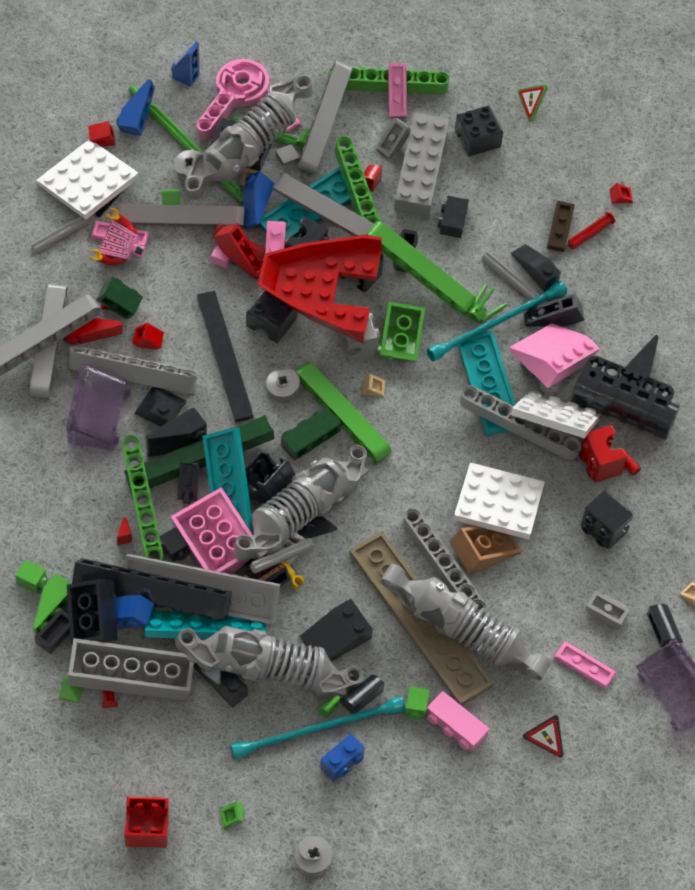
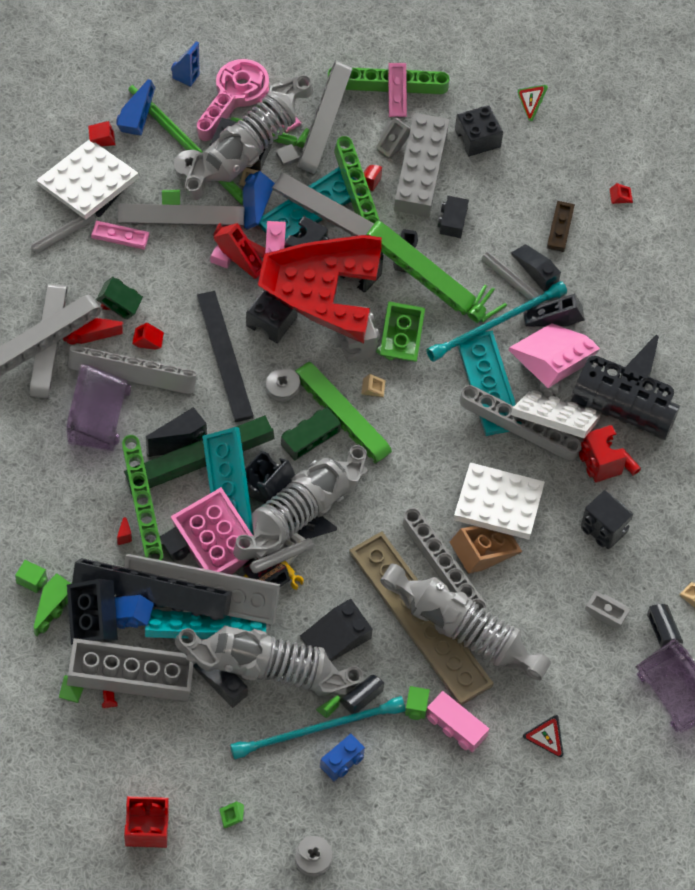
(54, 632): black piece -> none
(118, 242): torso -> none
(160, 406): black slope -> none
(188, 482): black hinge -> none
(585, 665): bright pink tile -> none
(591, 230): red axle -> none

